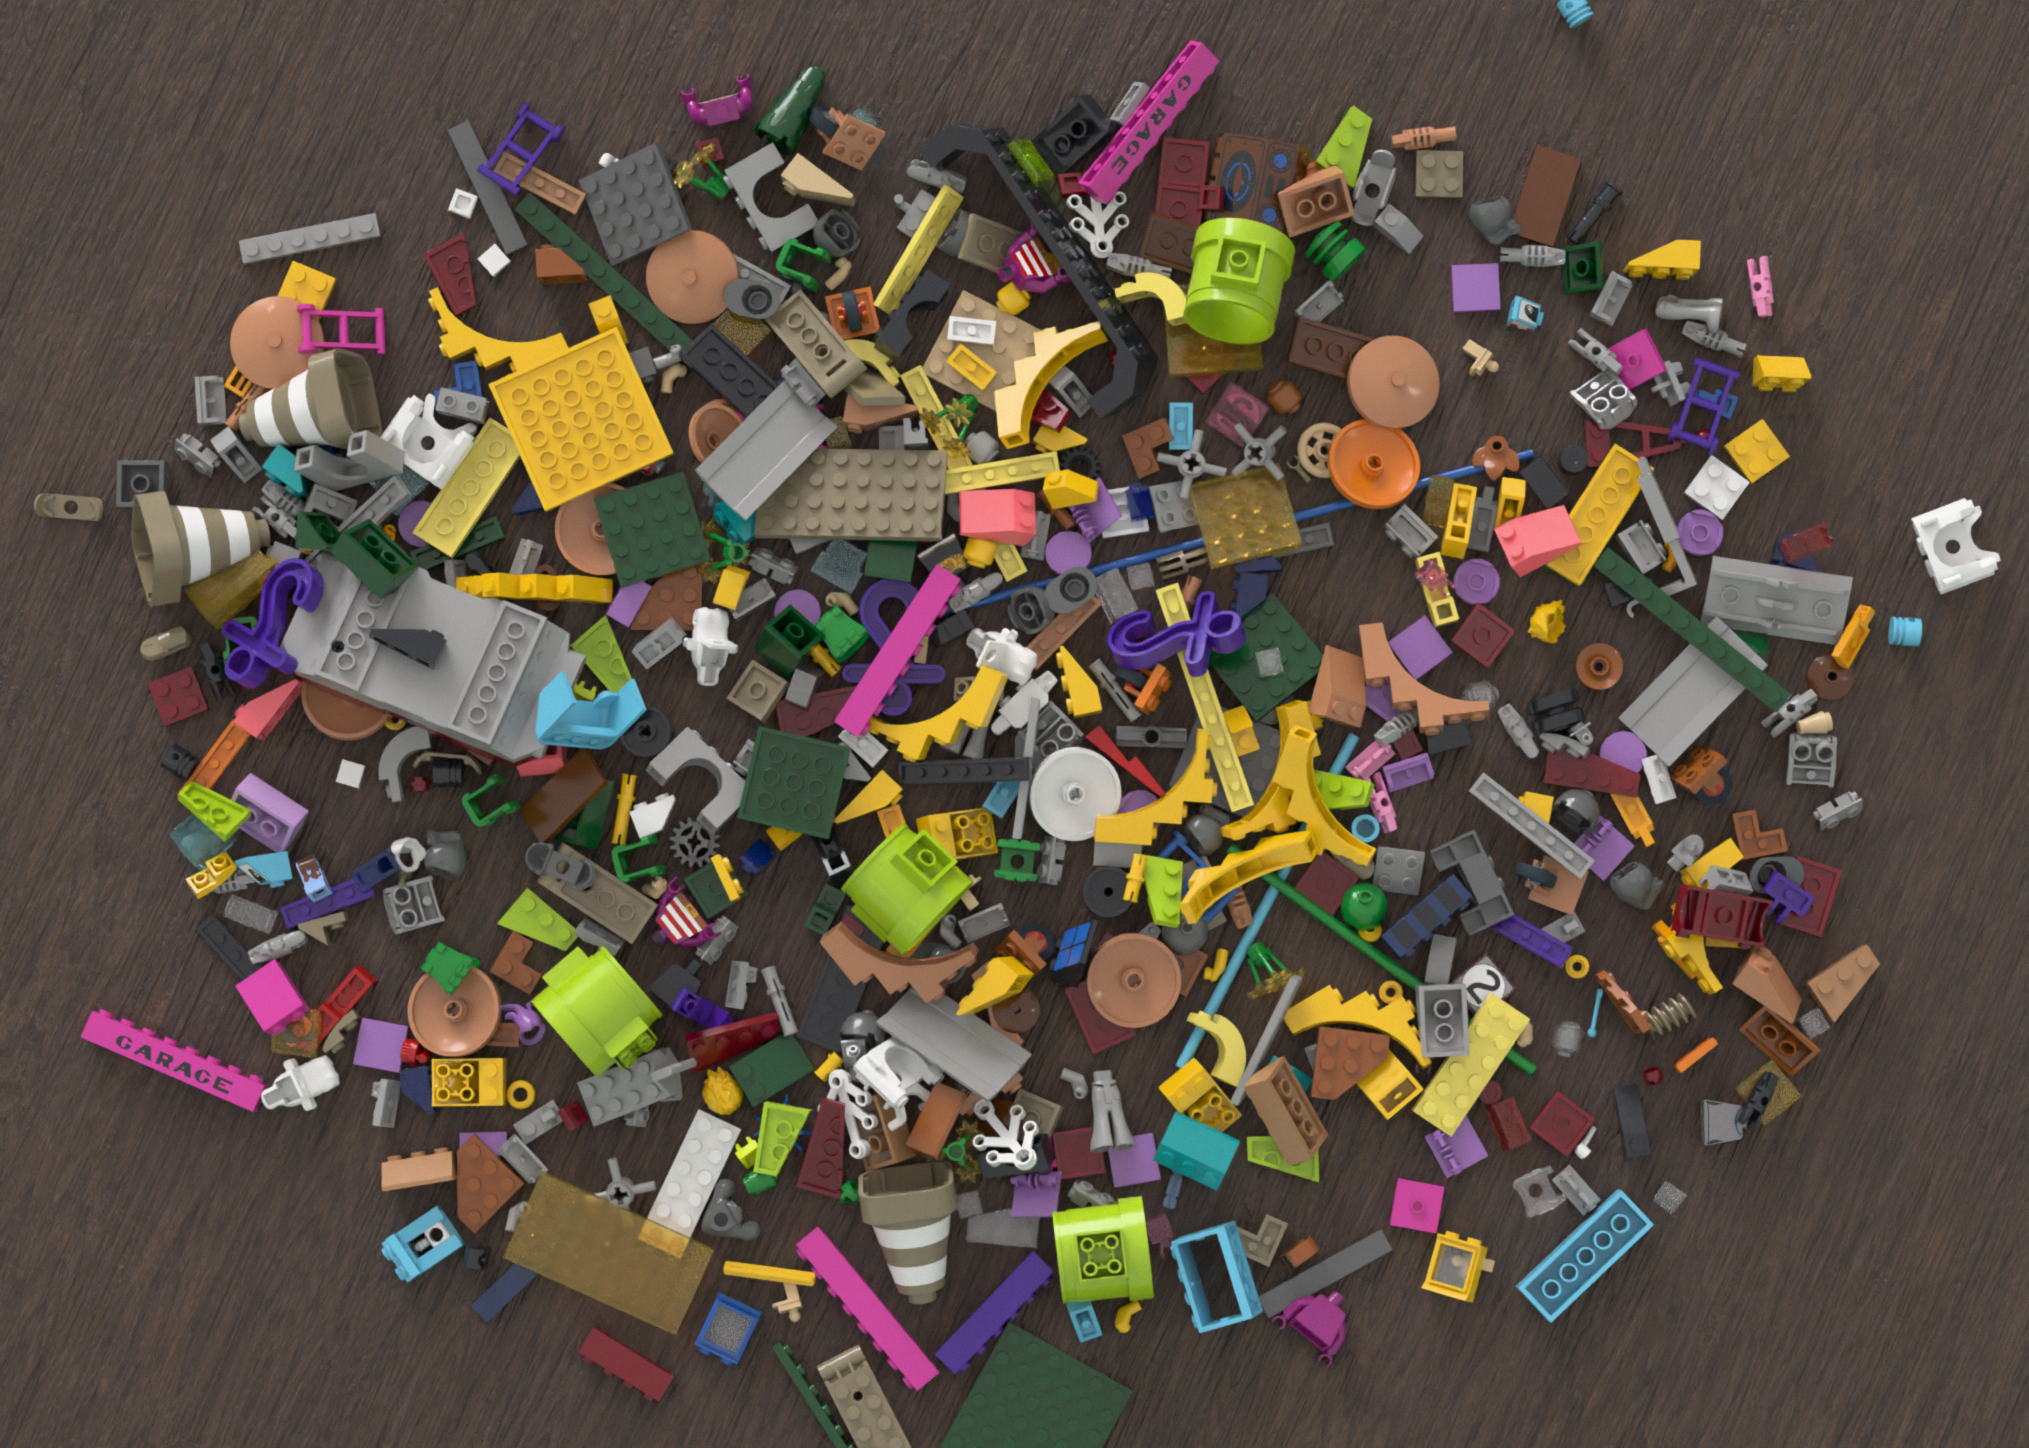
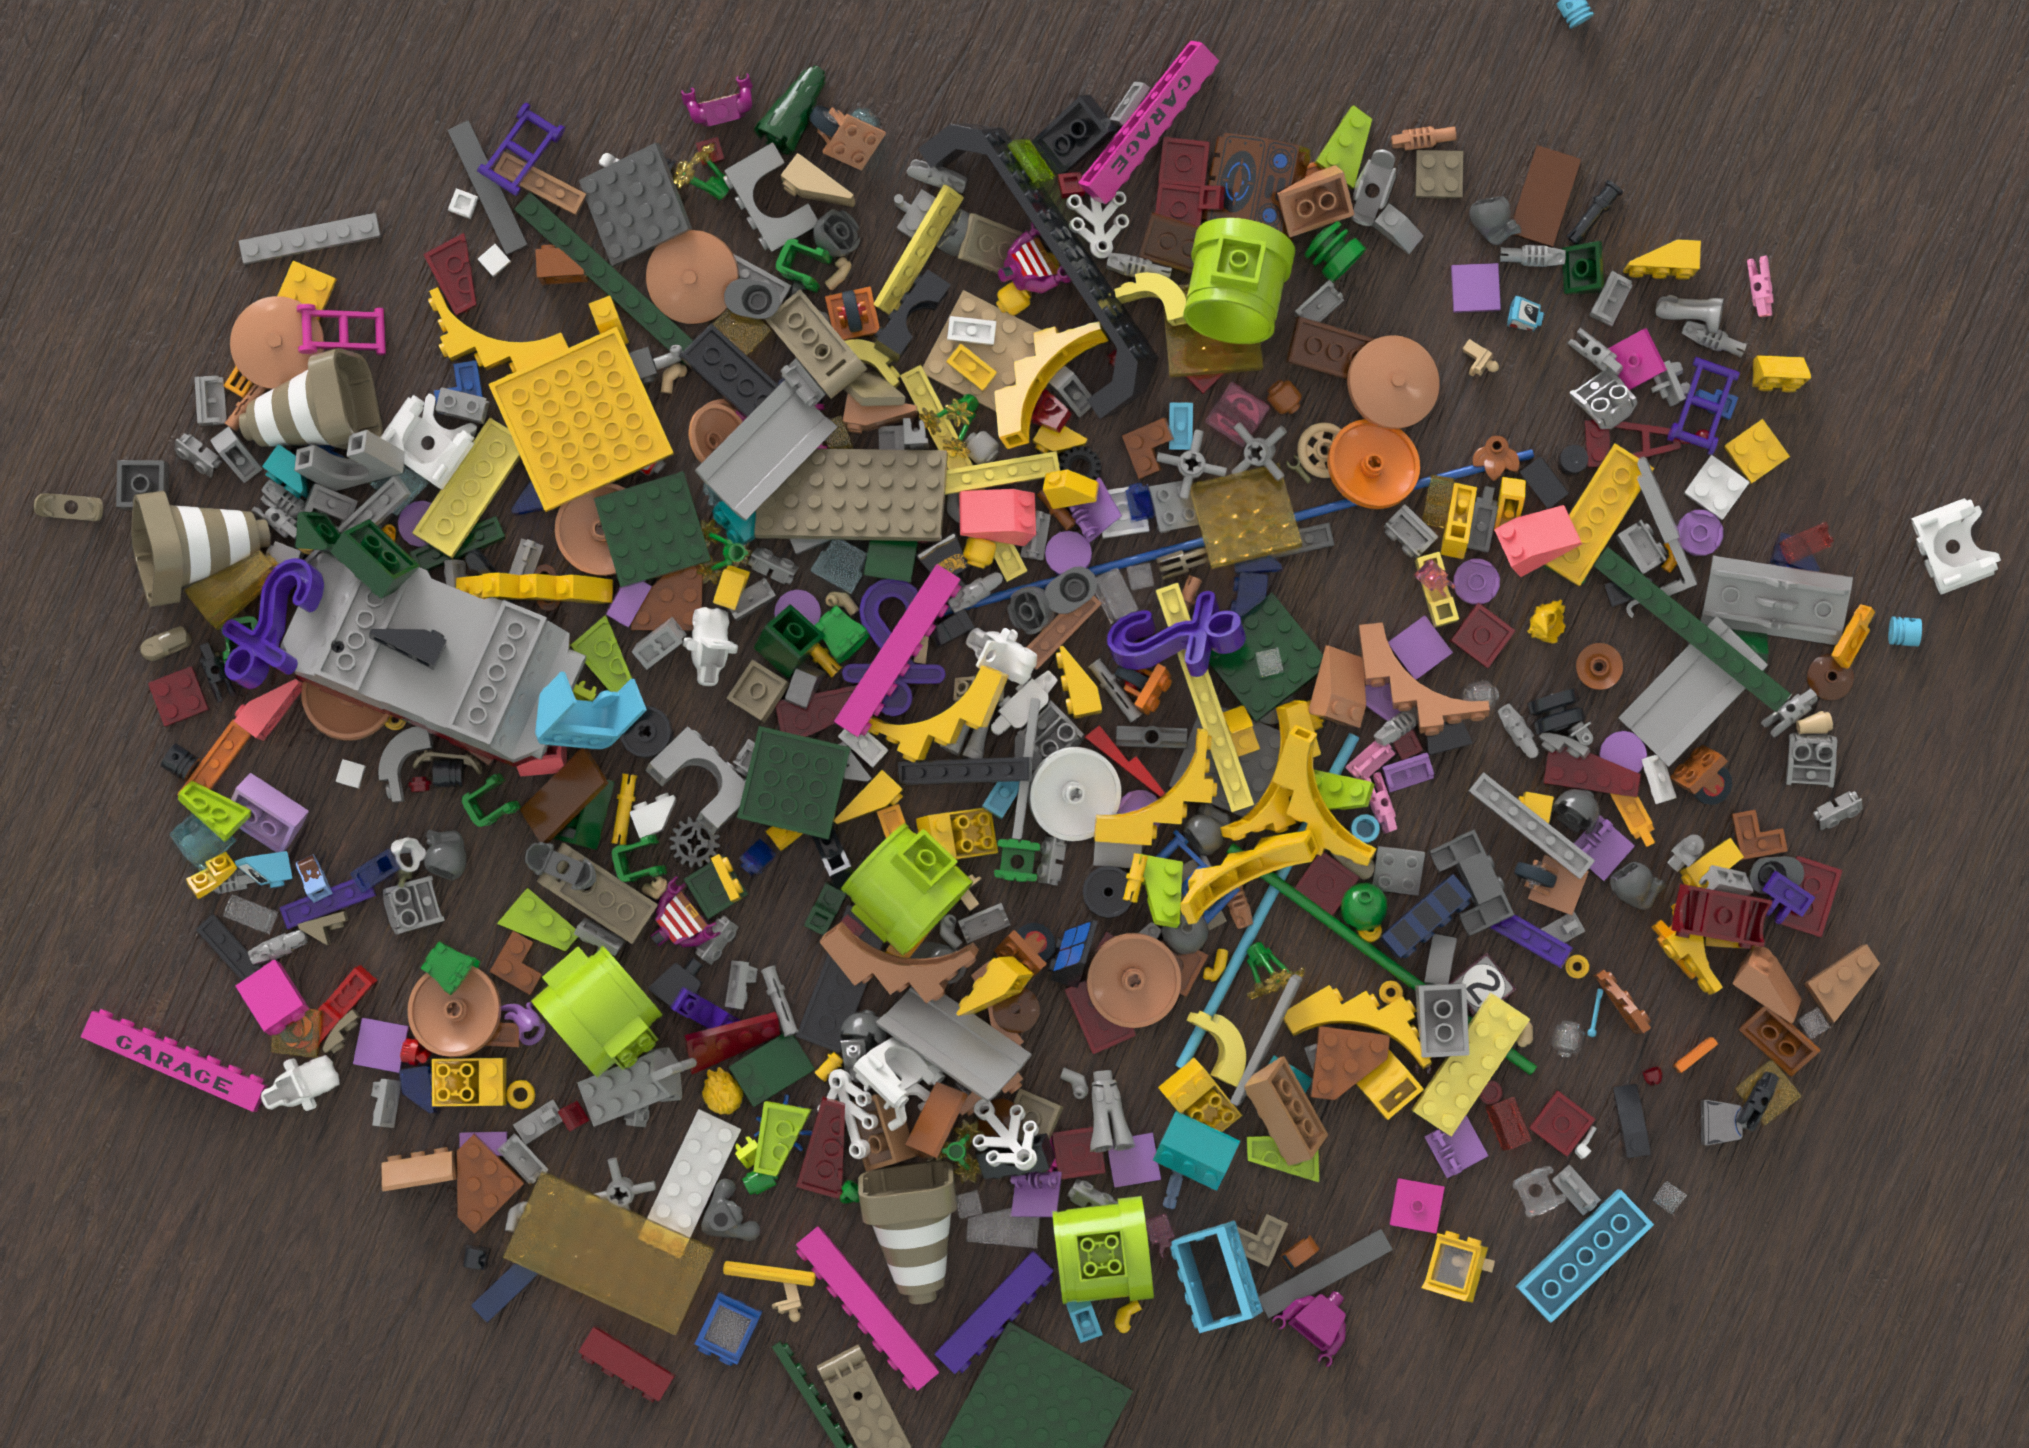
(400, 1250): medium azure brick -> none
(1669, 1014): dark tan piece -> none

